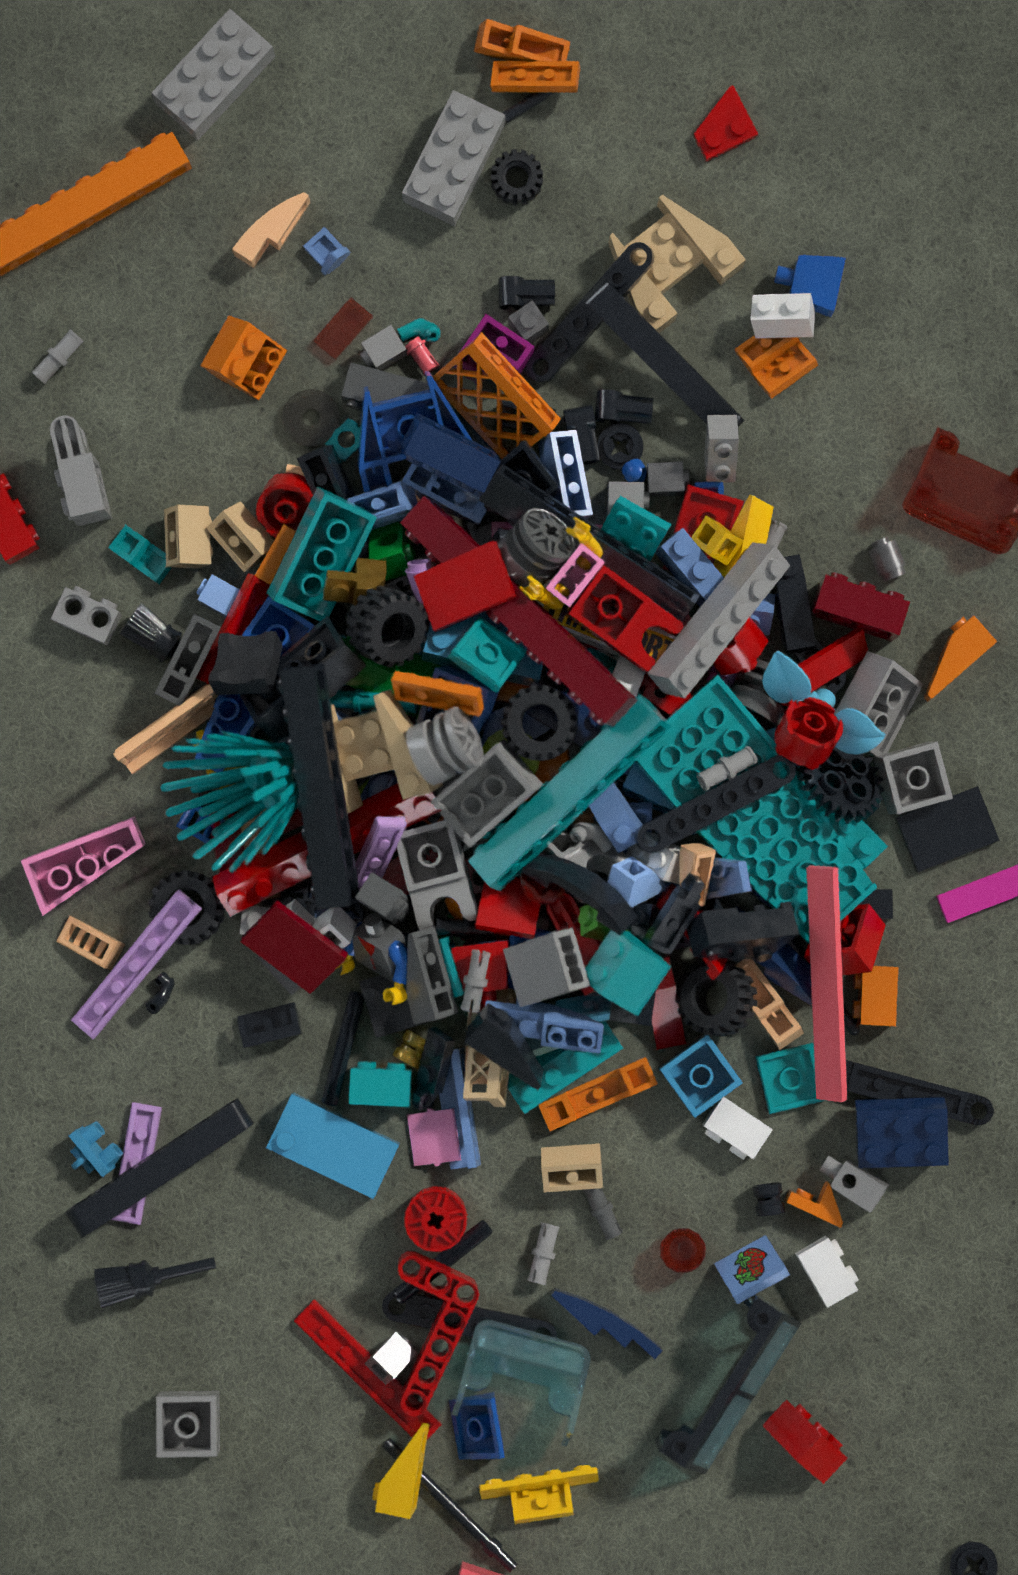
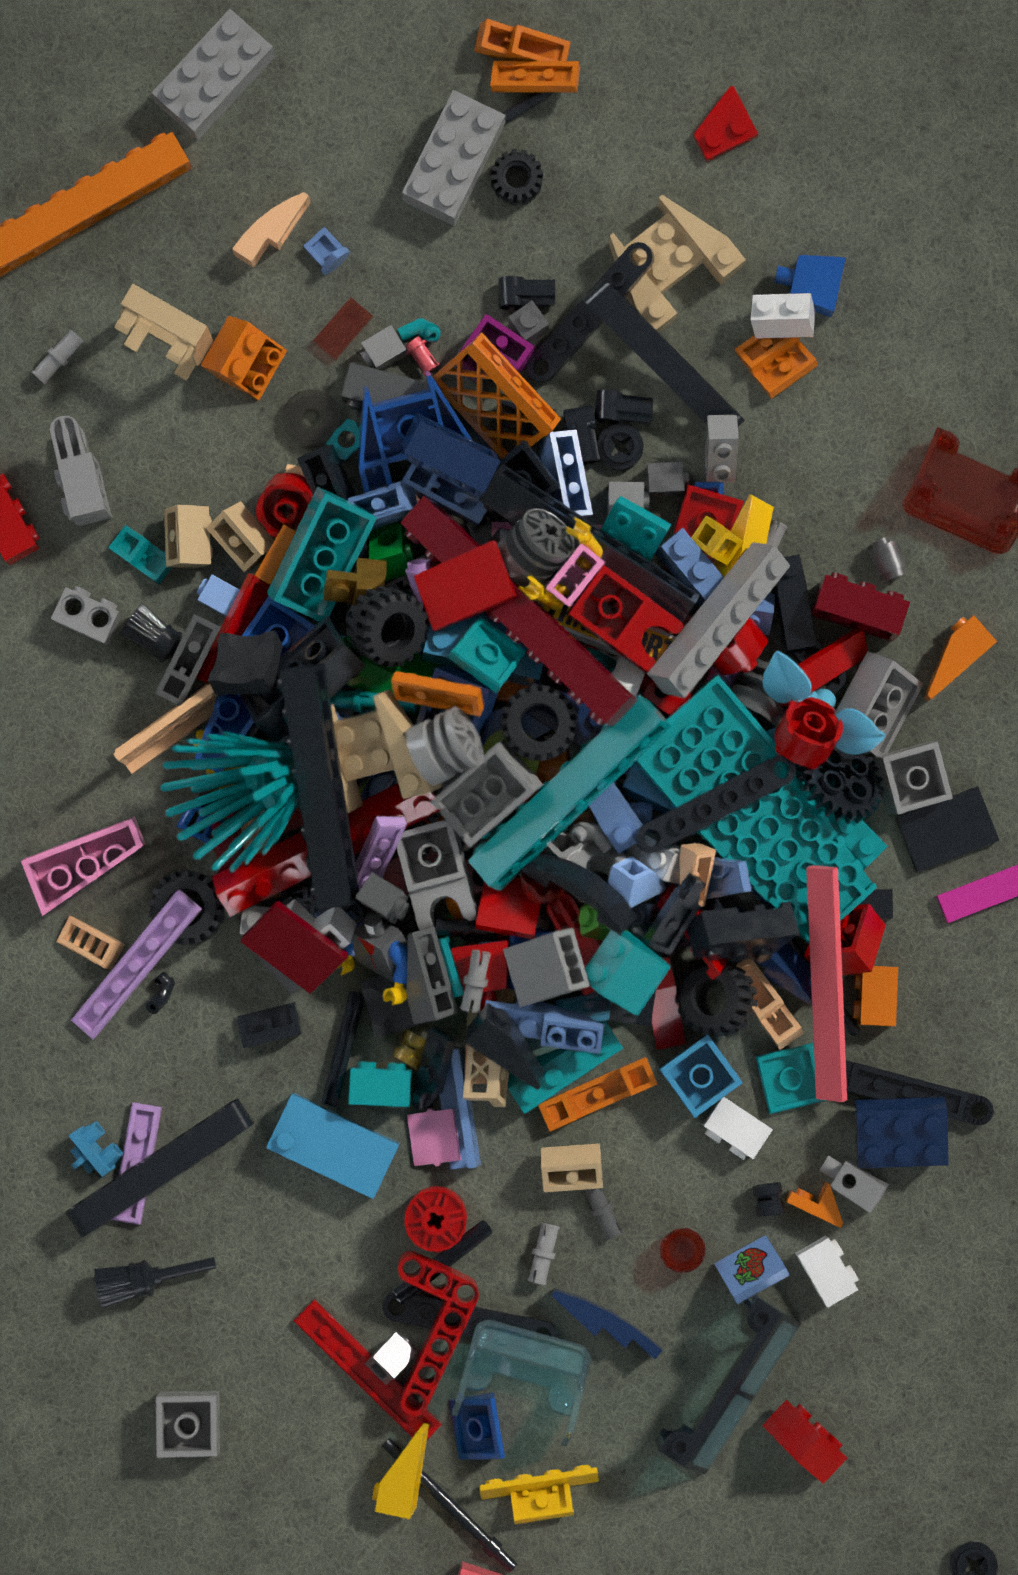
(152, 315): none -> tan piece
(634, 471): blue hinge -> none
(726, 768): light grey pin -> none

